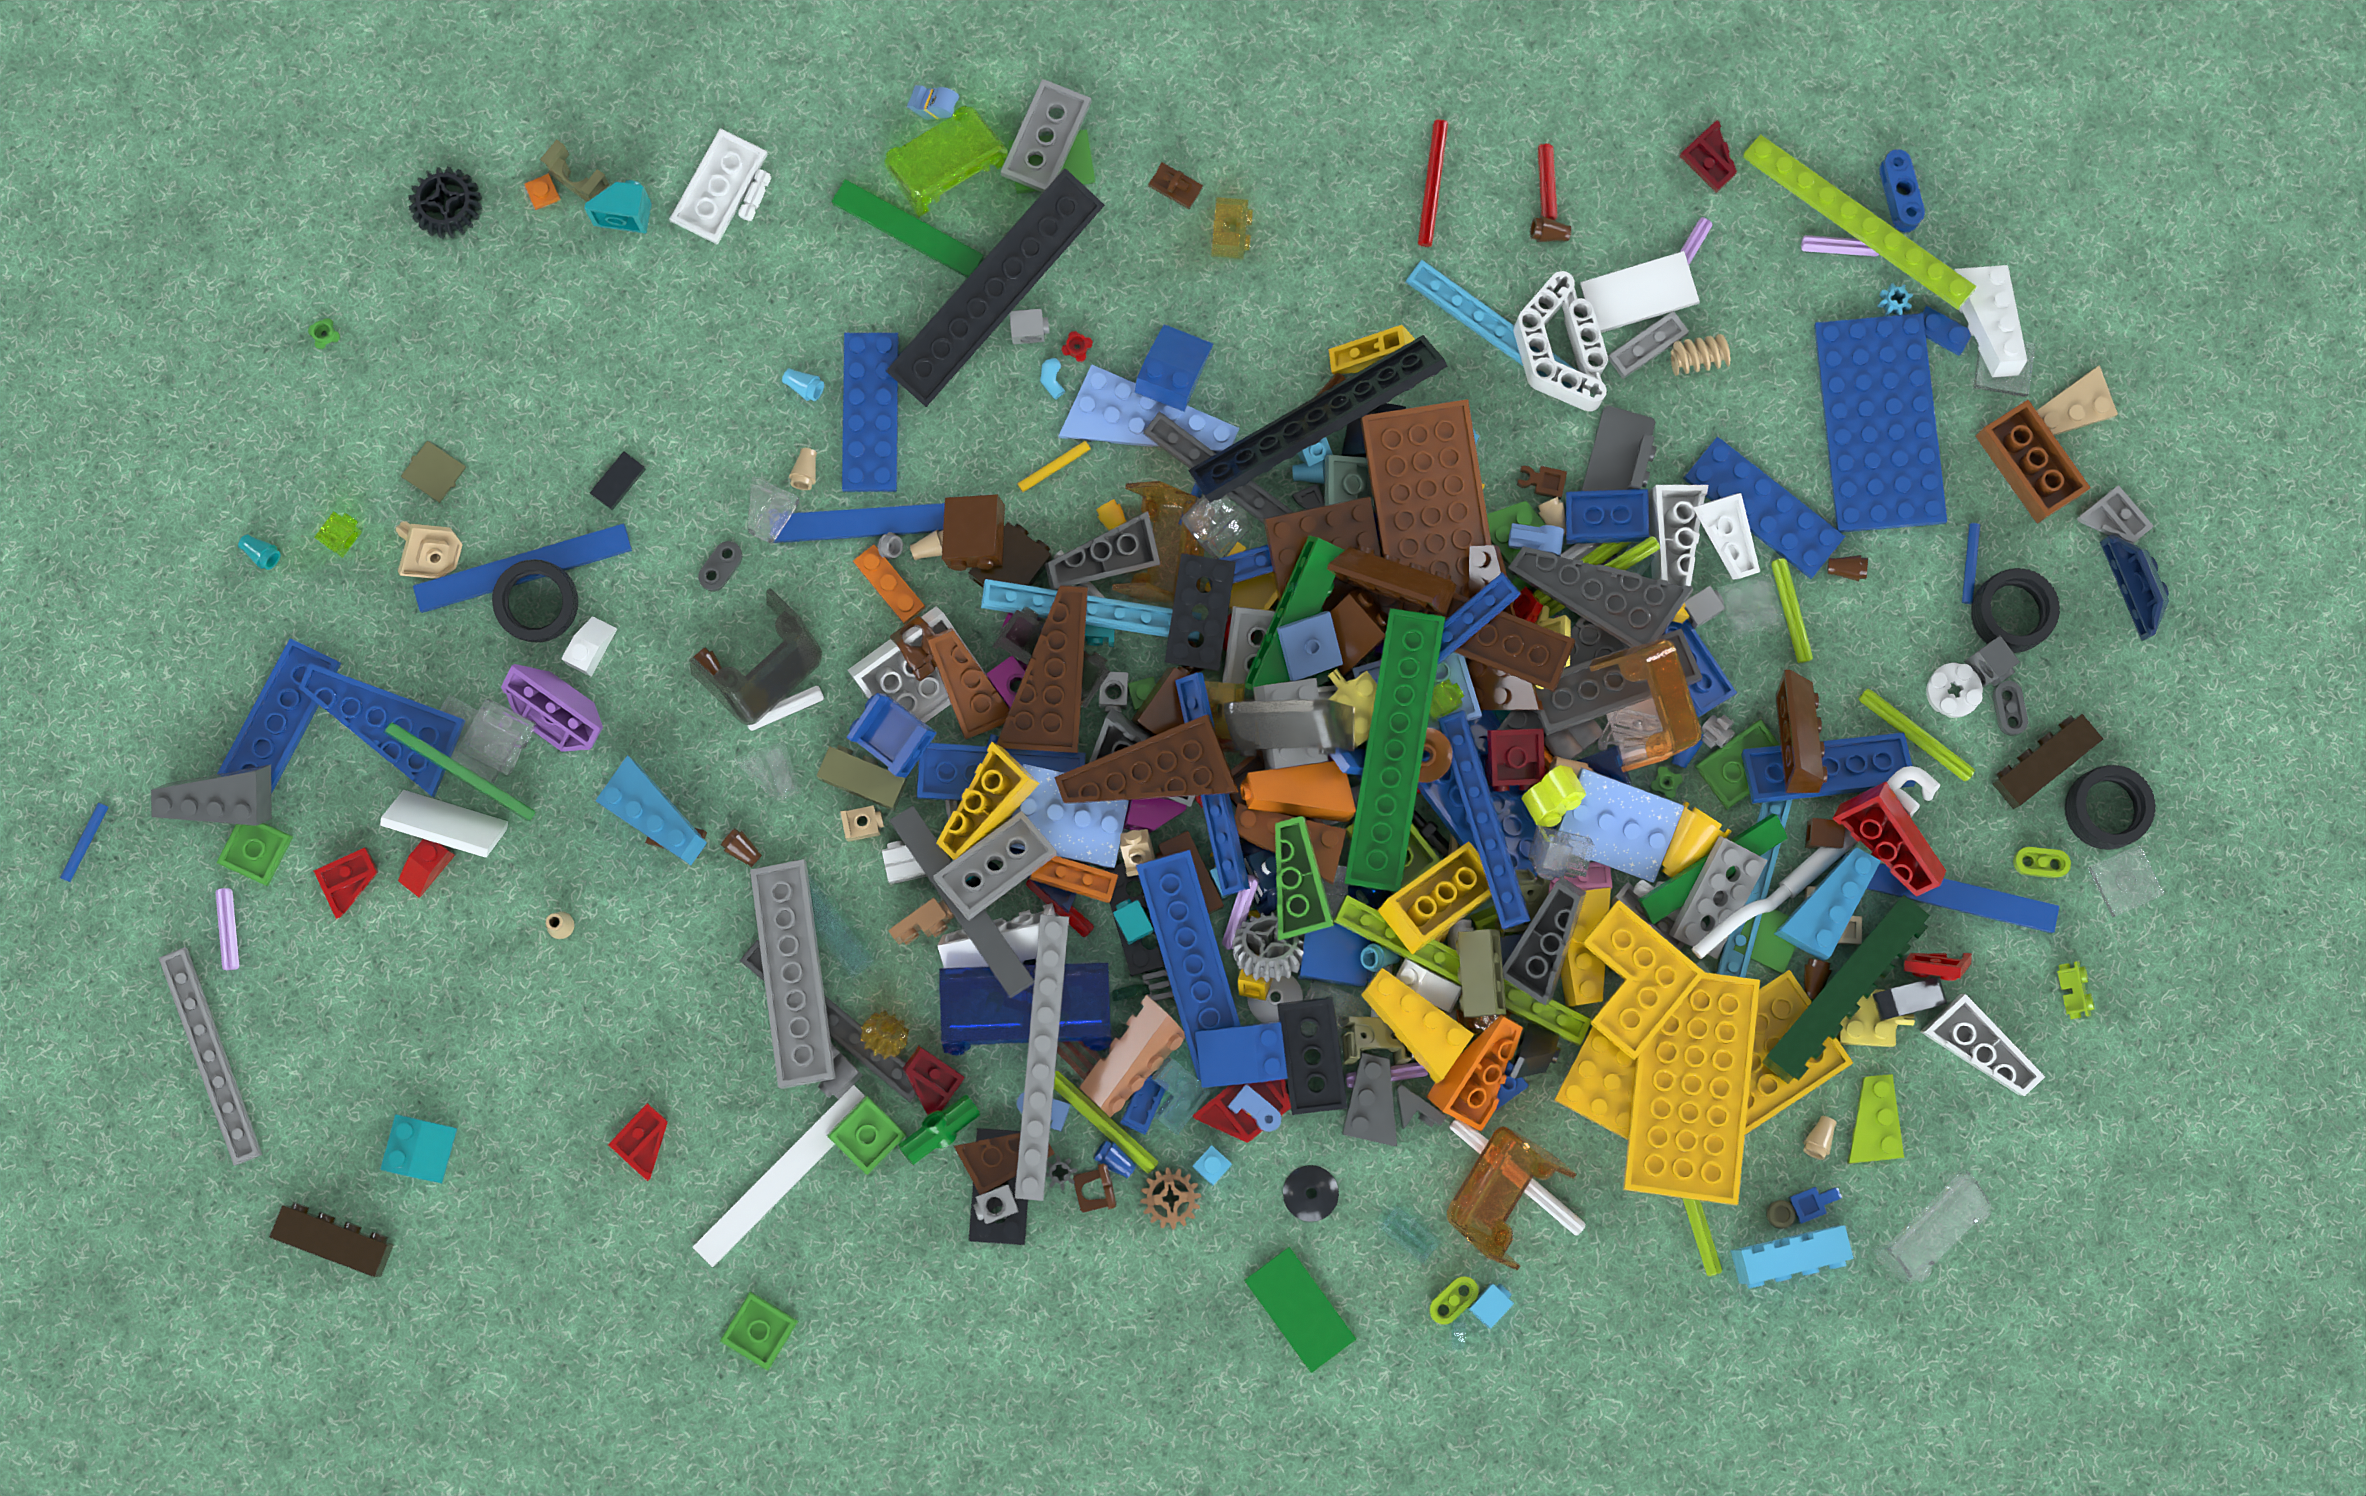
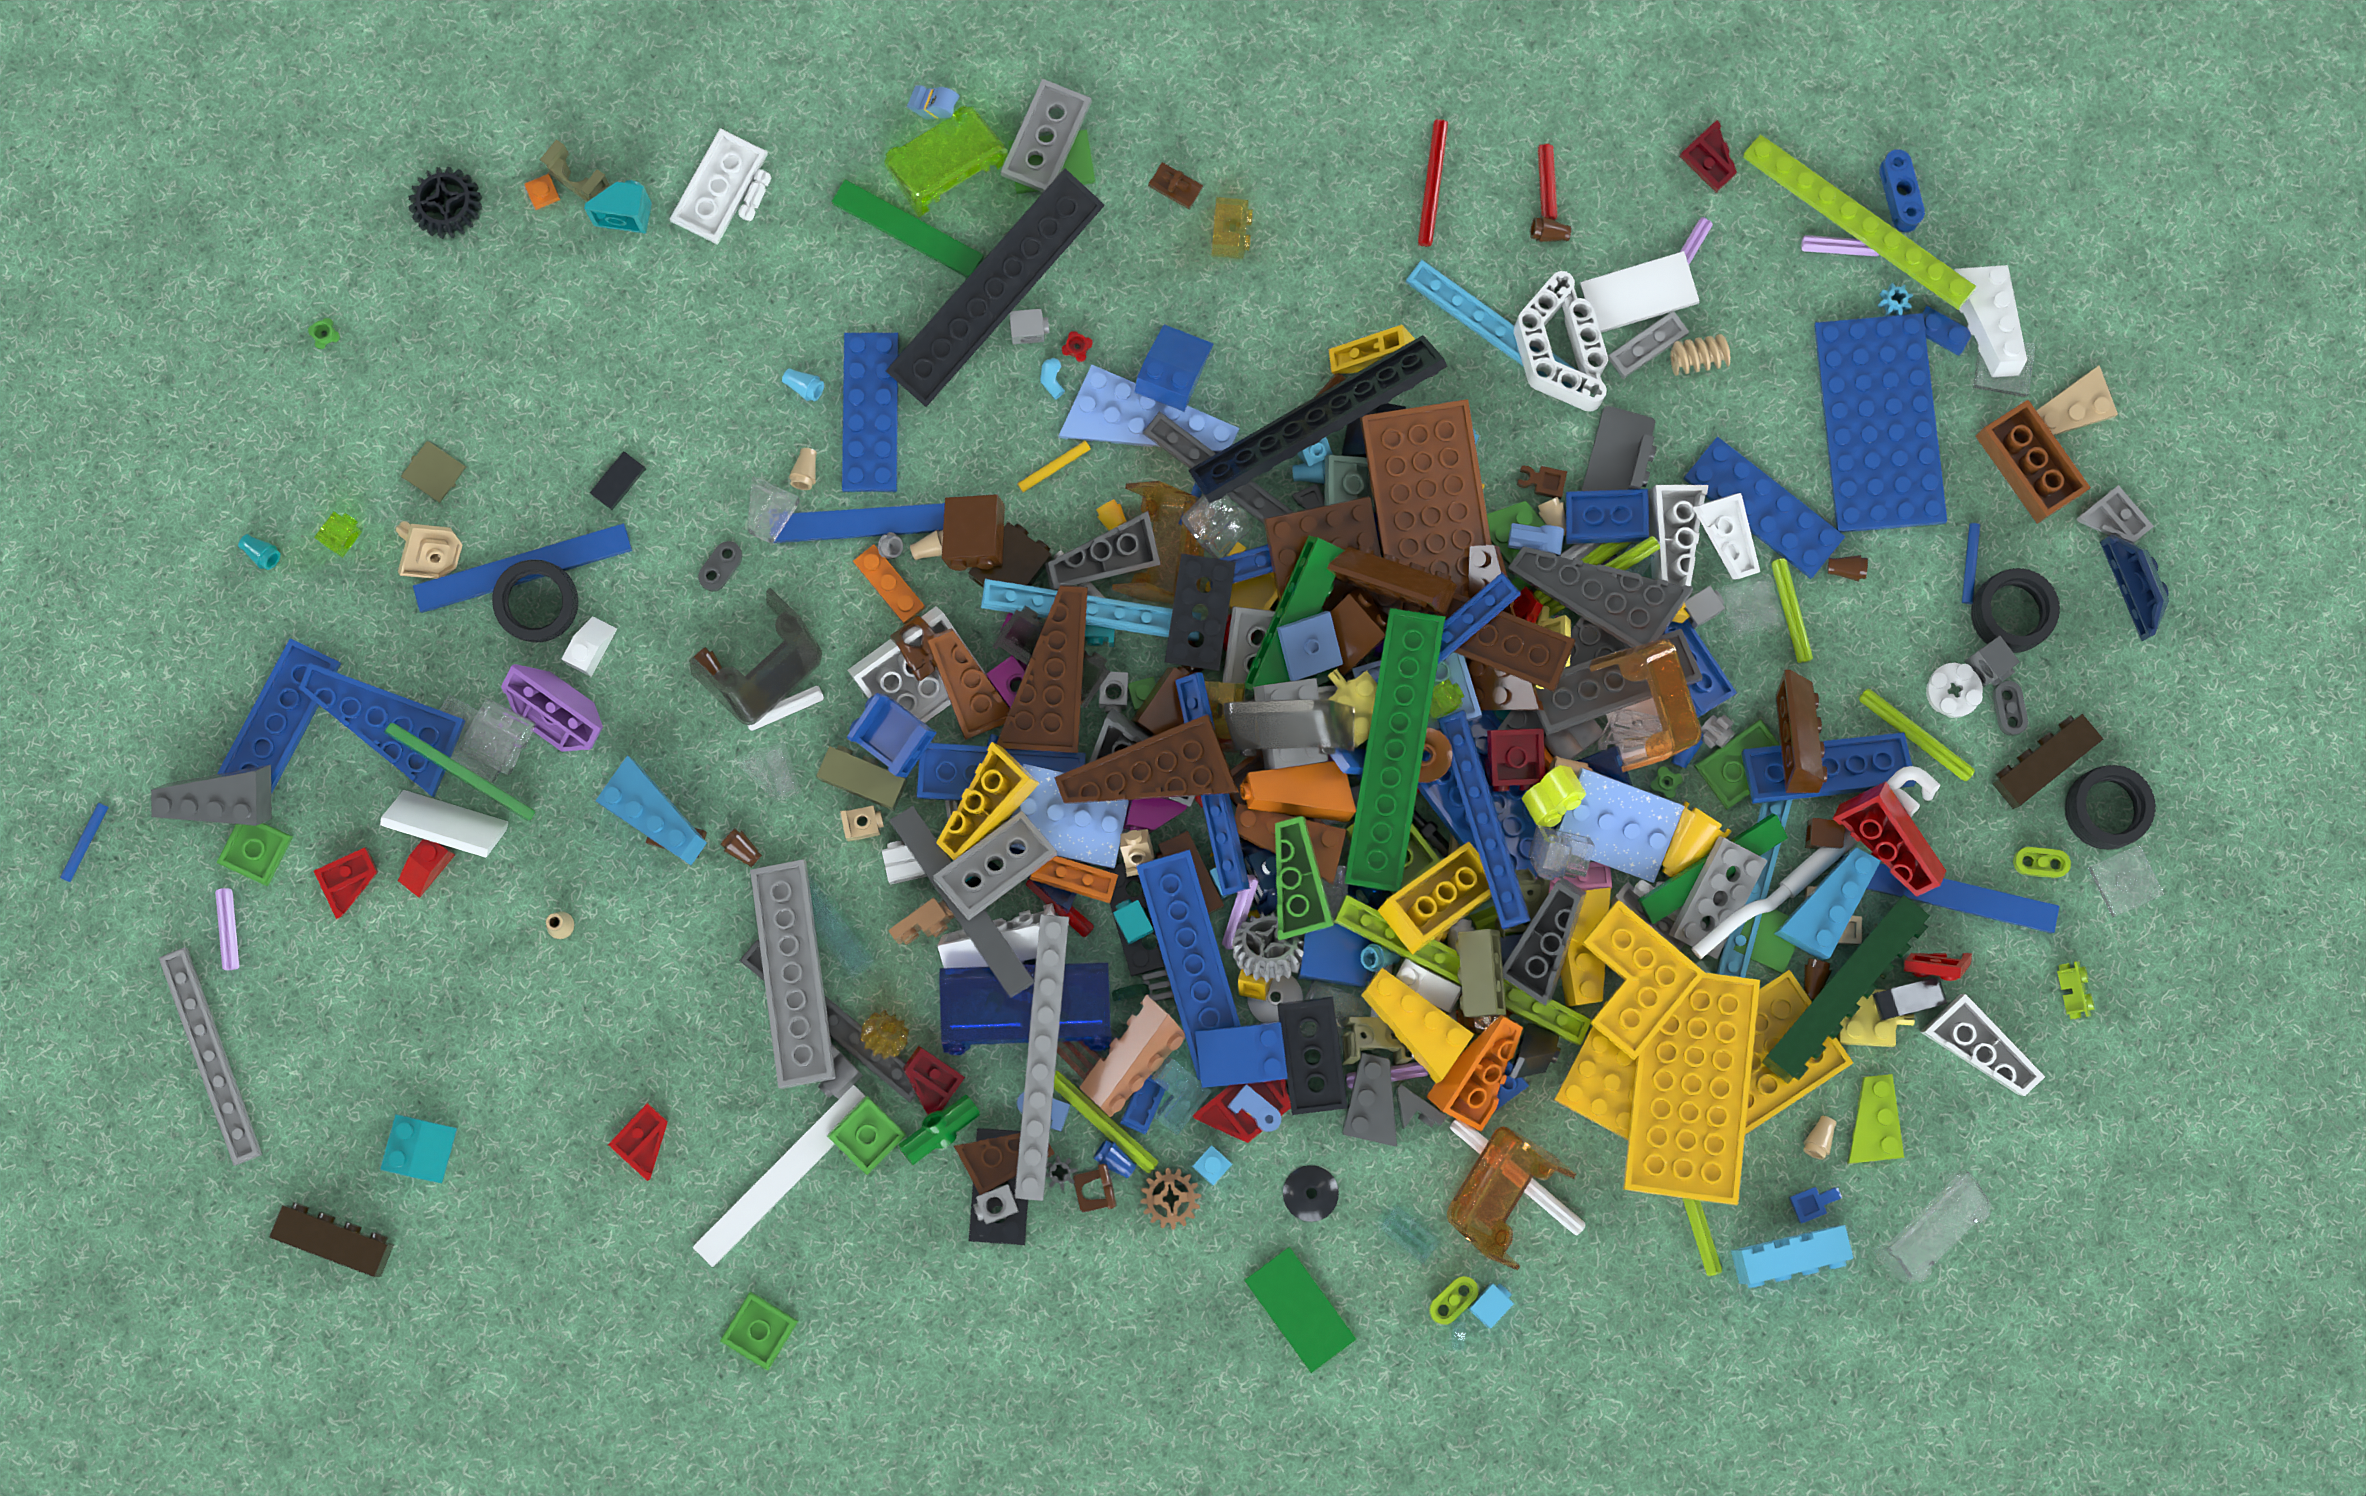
(1780, 1214): olive tile -> none

